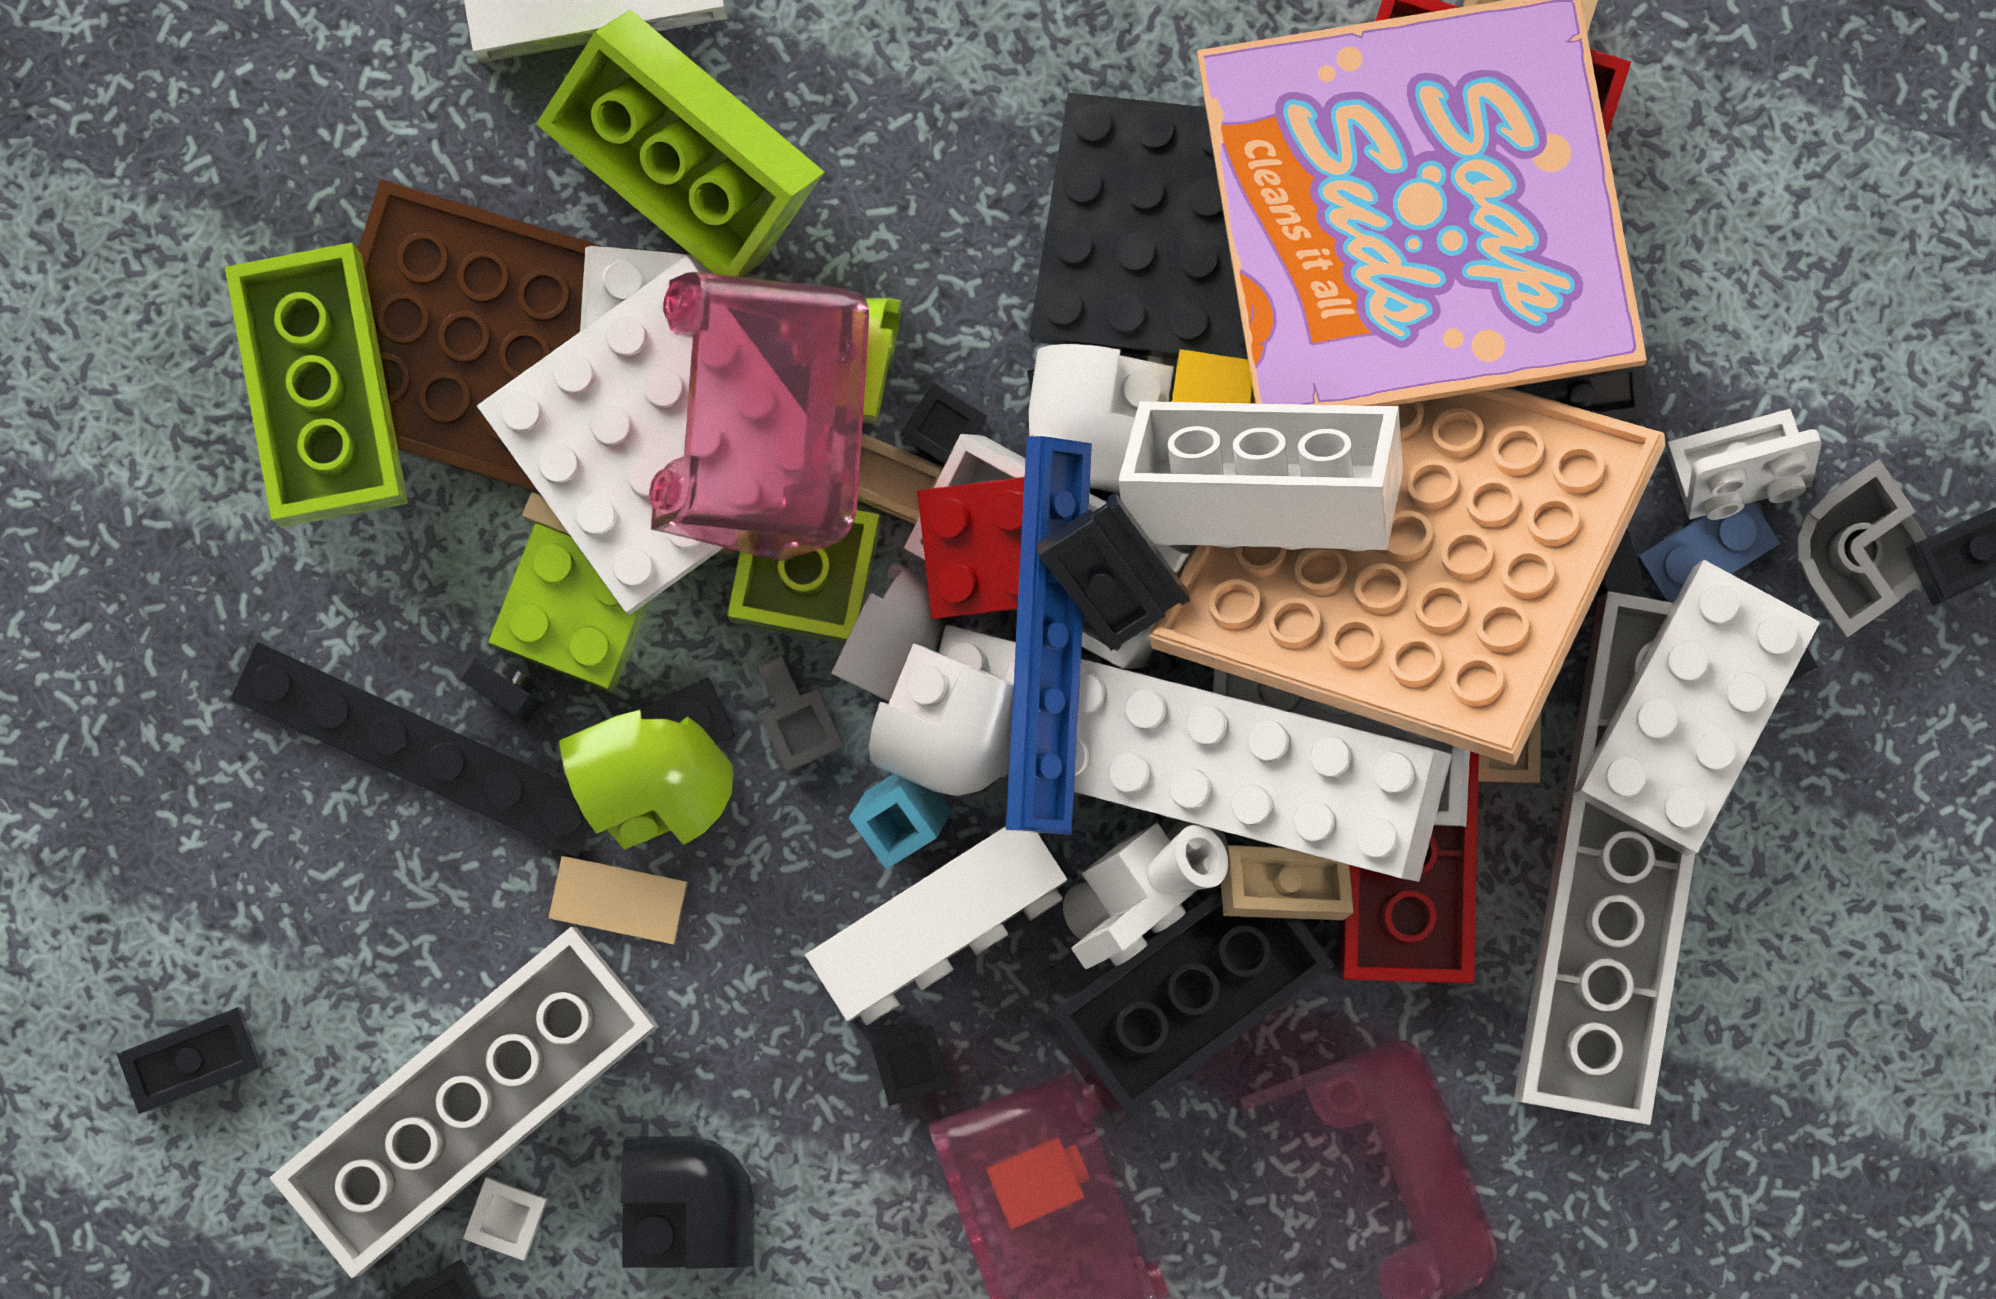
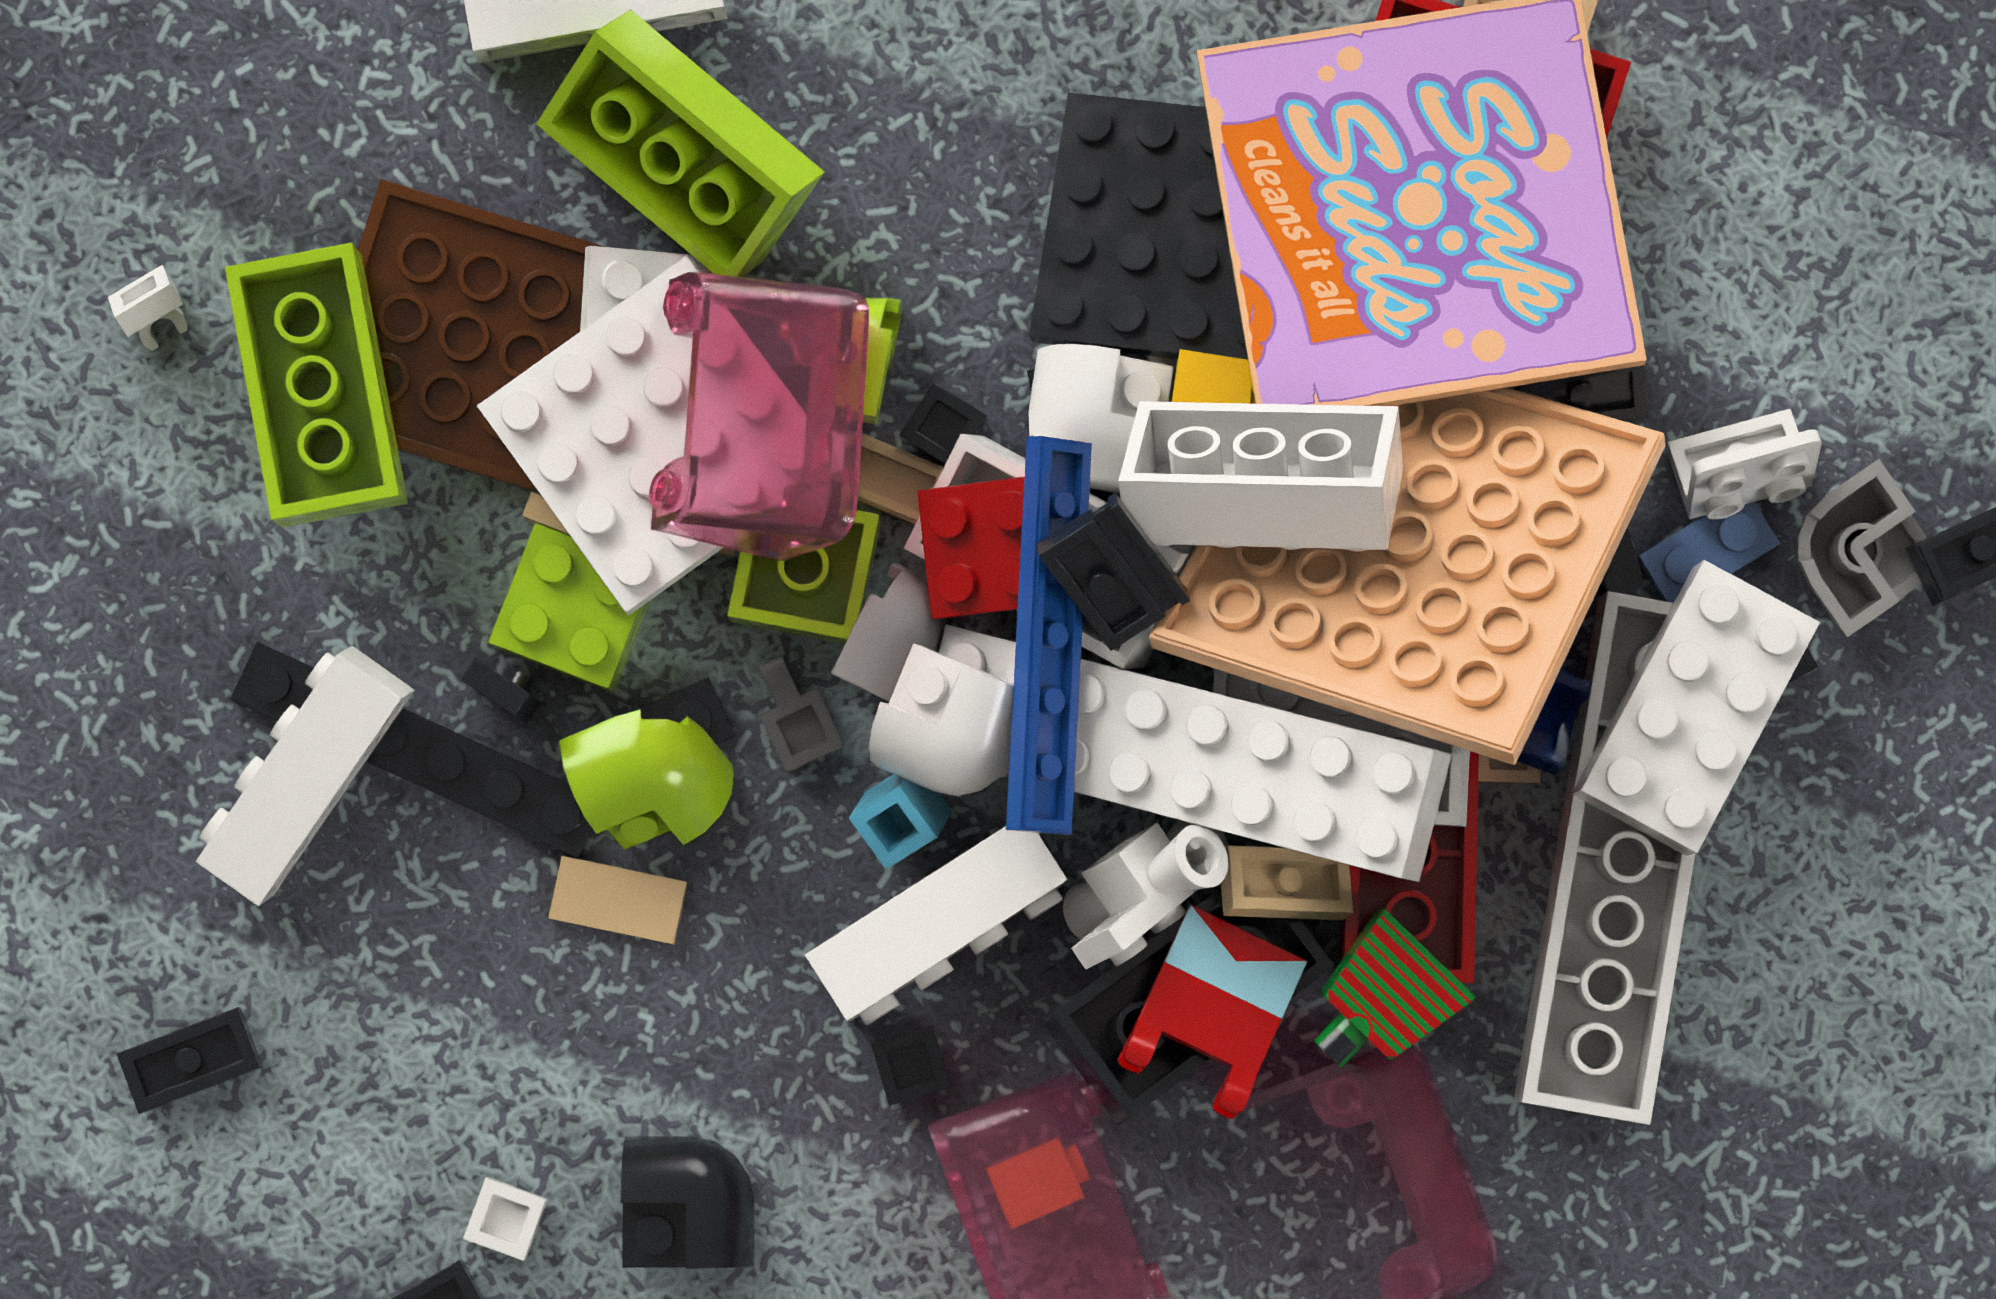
(145, 302): none -> white tile
(303, 774): none -> white brick
(464, 1102): white brick -> none
(1219, 997): none -> red flag
(1387, 992): none -> torso
(1552, 731): none -> clear blue bracket

